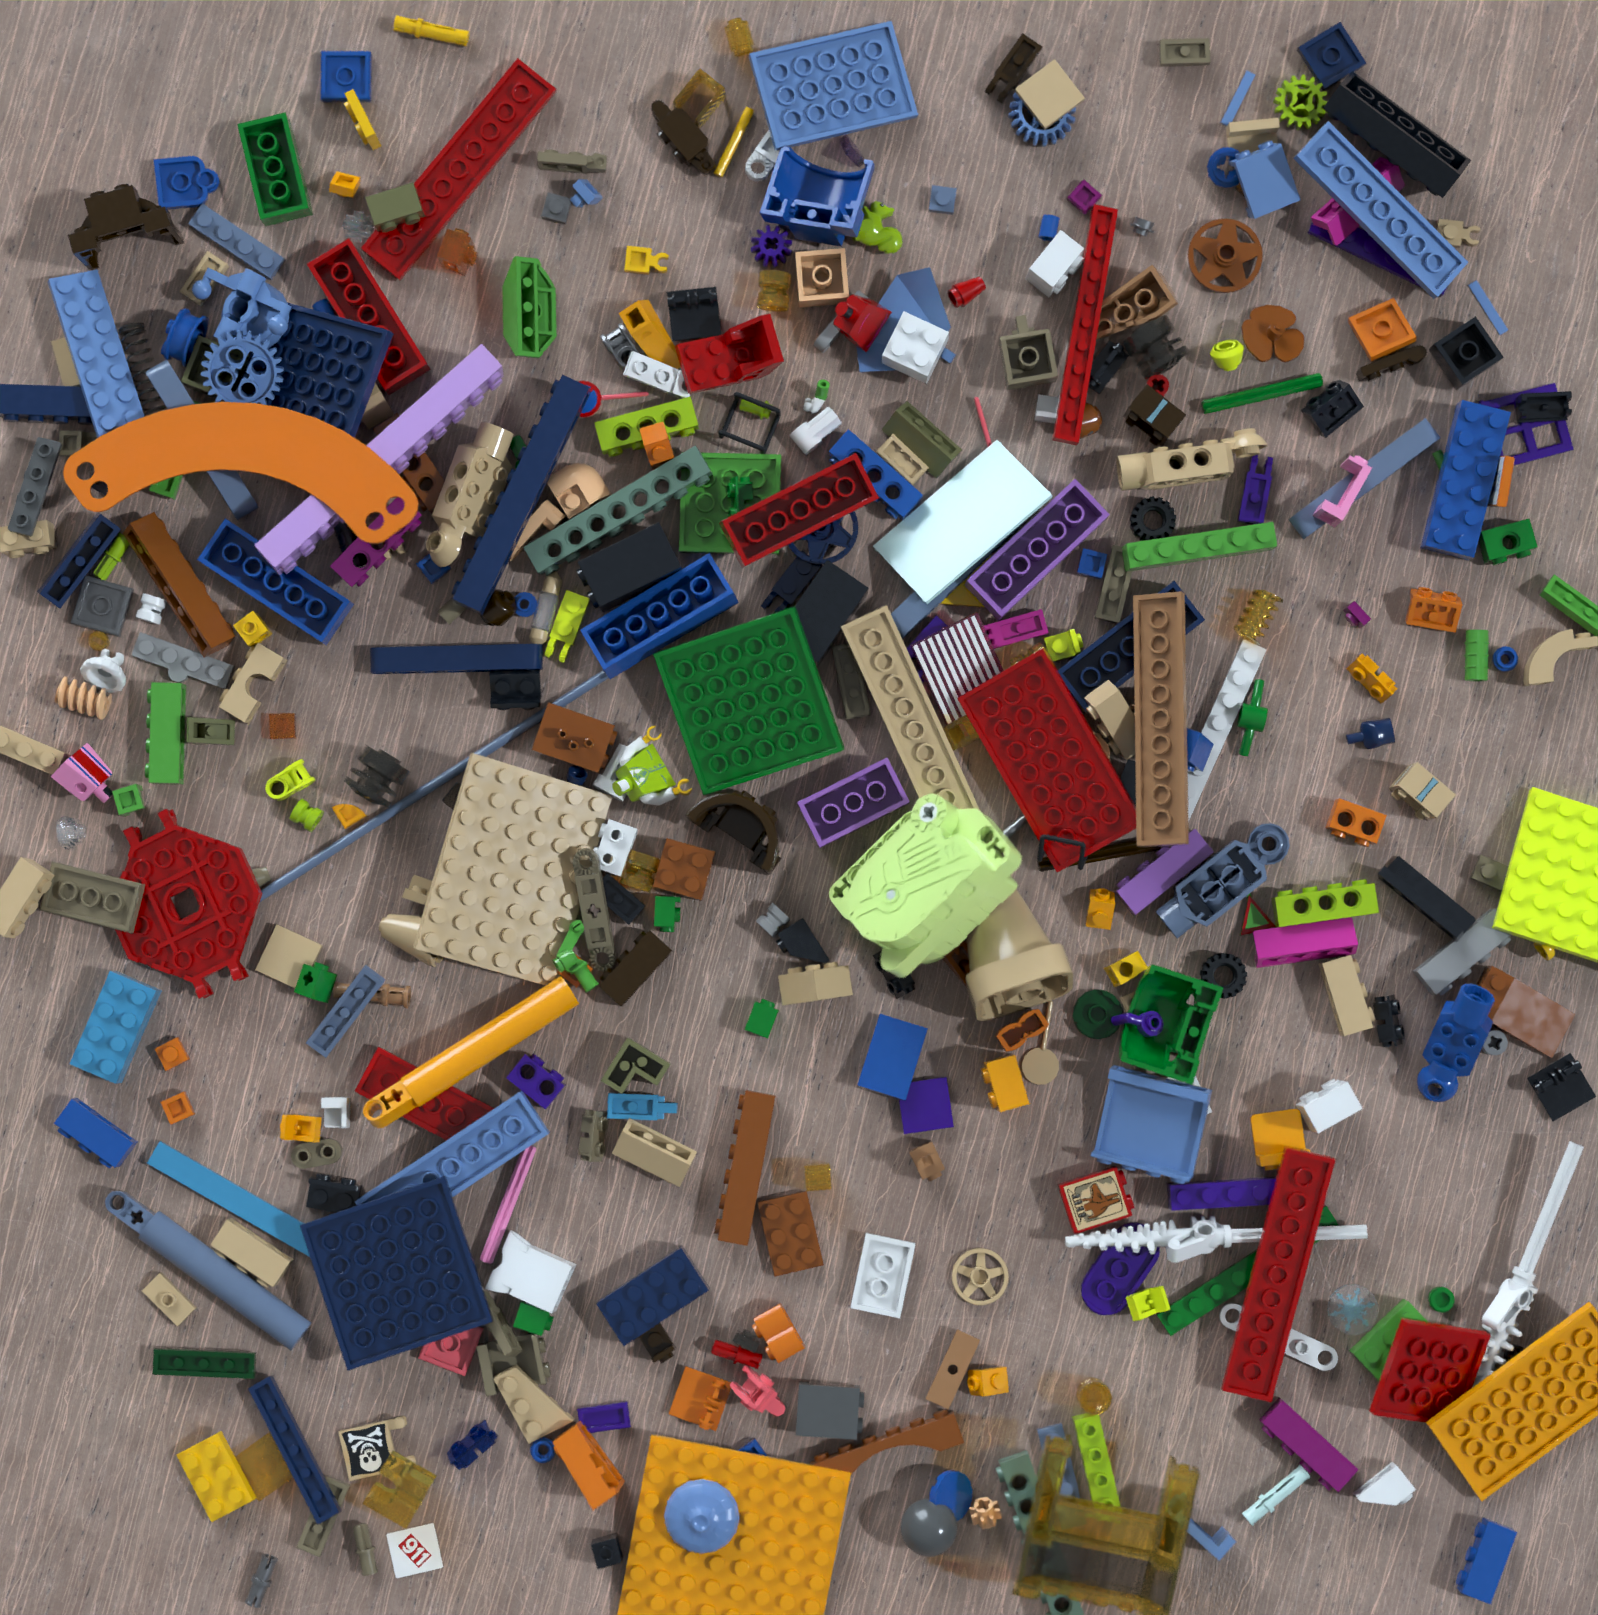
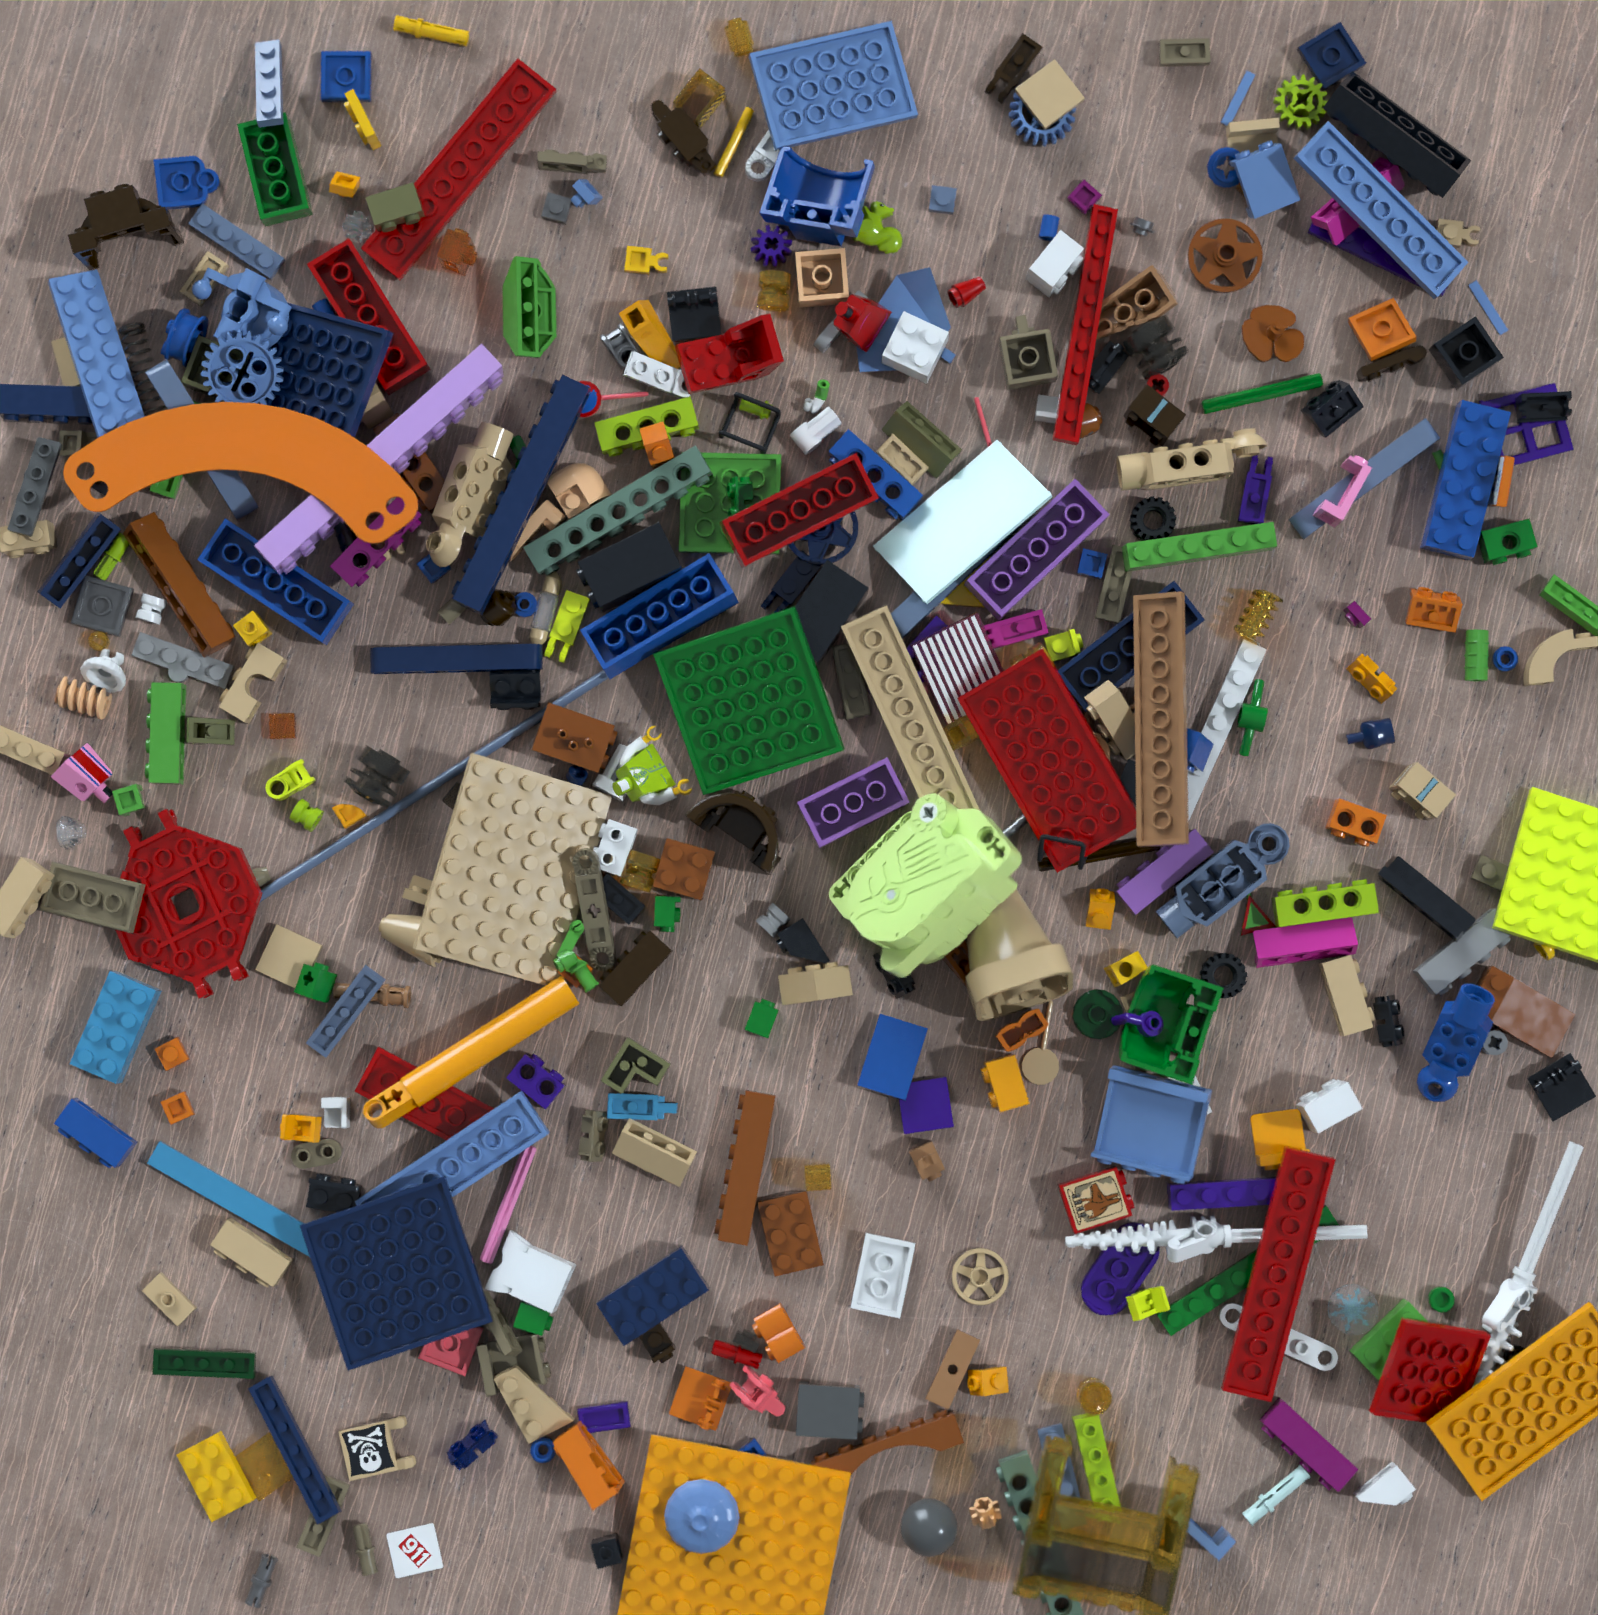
(212, 1271): sand blue piece -> none
(269, 83): none -> plate
(412, 1487): clear yellow piece -> none
(851, 150): clear purple tile -> none
(954, 1491): blue tile -> none
(1227, 354): neon yellow cone -> none
(1486, 1560): blue brick -> none

